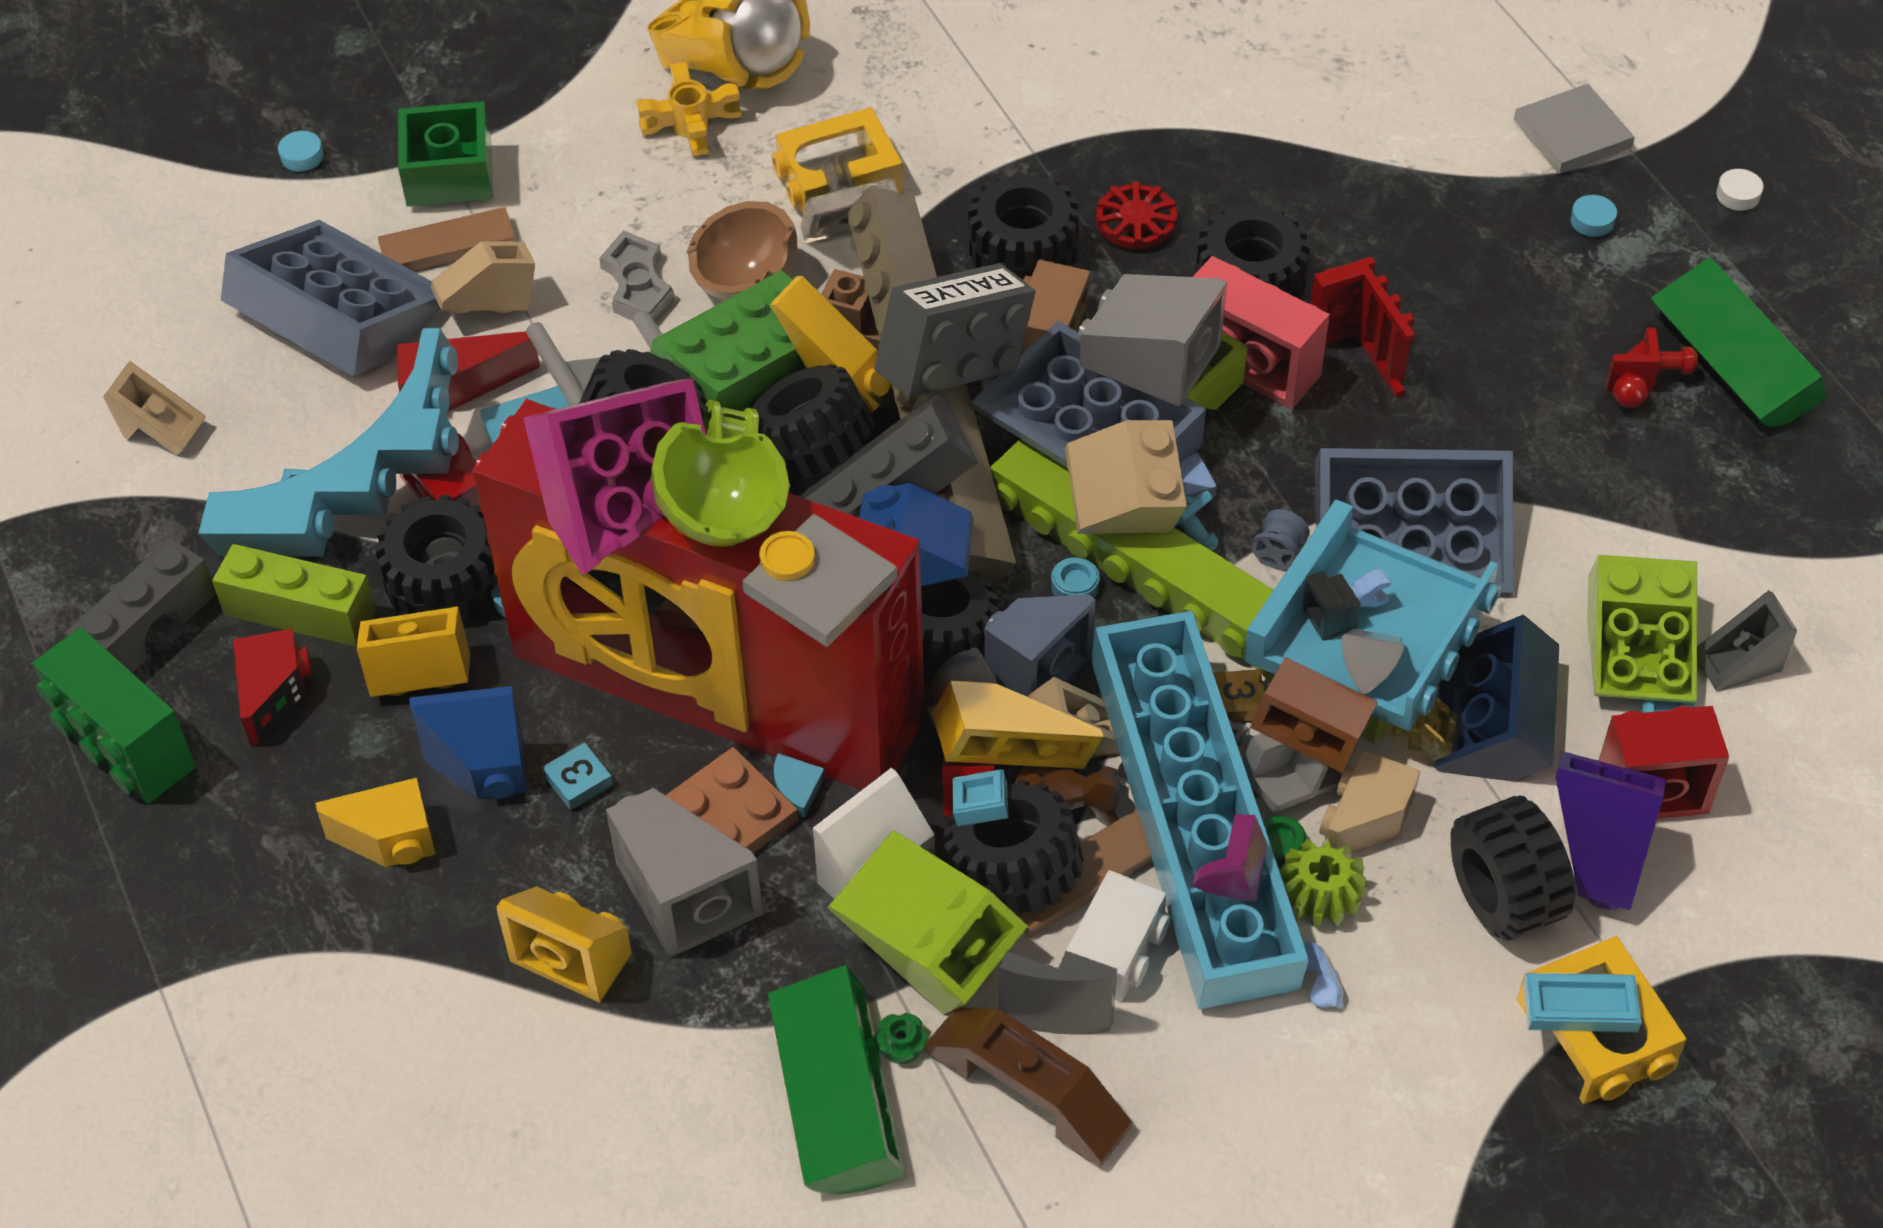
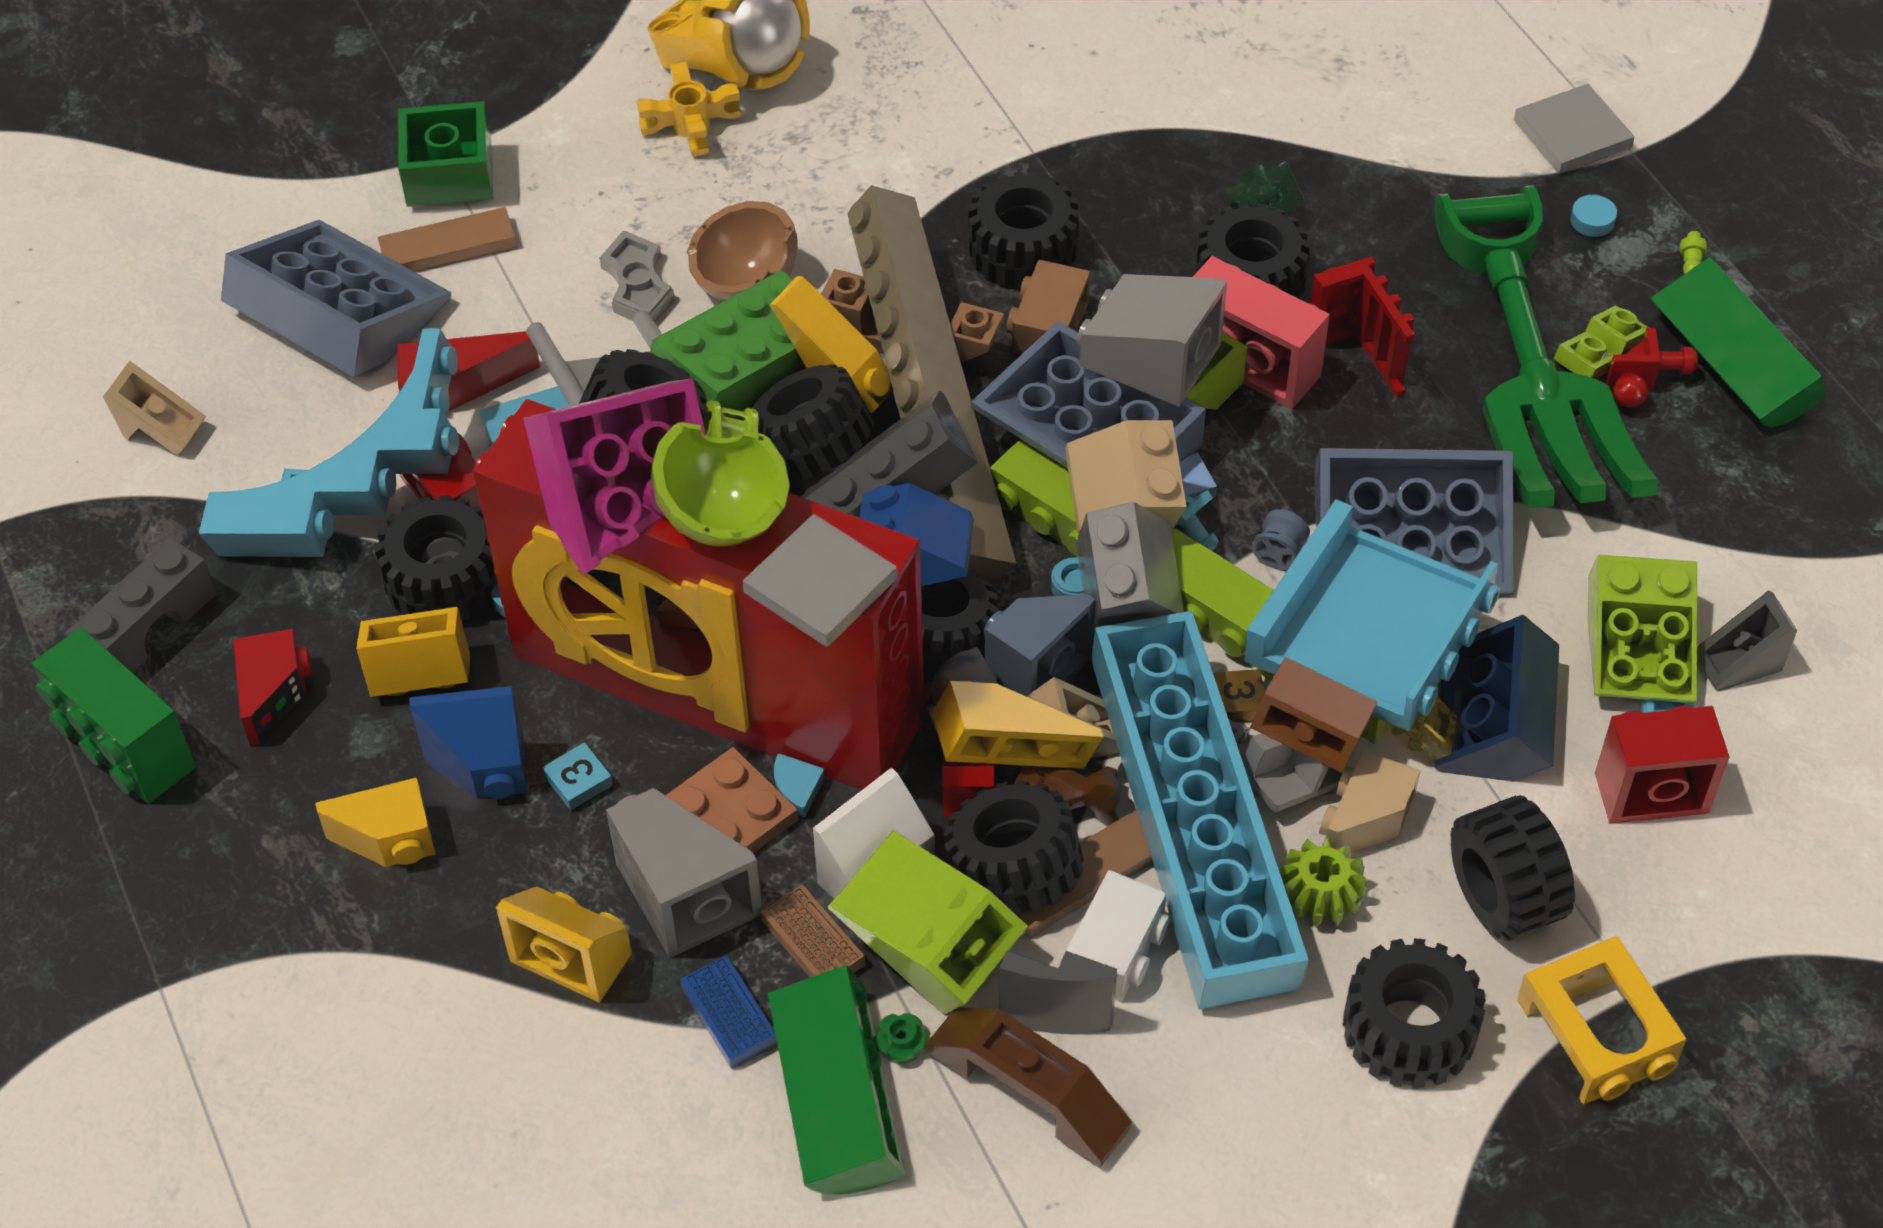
(293, 594): lime brick -> none
(300, 151): medium azure tile -> none
(487, 278): tan slope -> none
(729, 1011): none -> blue tile
(787, 556): yellow piece -> none
(810, 934): none -> medium nougat tile
(827, 213): clear smoke tile -> none
(879, 163): yellow panel -> none
(954, 329): dark grey brick -> none
(980, 797): medium azure tile -> none
(1128, 564): none -> light grey slope
(1136, 215): red wheel -> none
(1241, 870): magenta tile -> none
(1266, 185): none -> clear green brick
(1284, 834): green tile -> none
(1326, 989): light blue piece -> none
(1335, 605): pearl dark grey piece -> none
(1370, 657): light grey tile -> none
(1419, 976): none -> black tyre
(1539, 389): none -> green piece
(1582, 1002): medium azure tile -> none
(1606, 334): none -> lime slope
(1607, 826): dark purple slope -> none
(1693, 249): none -> lime piece
(1739, 189): white tile -> none

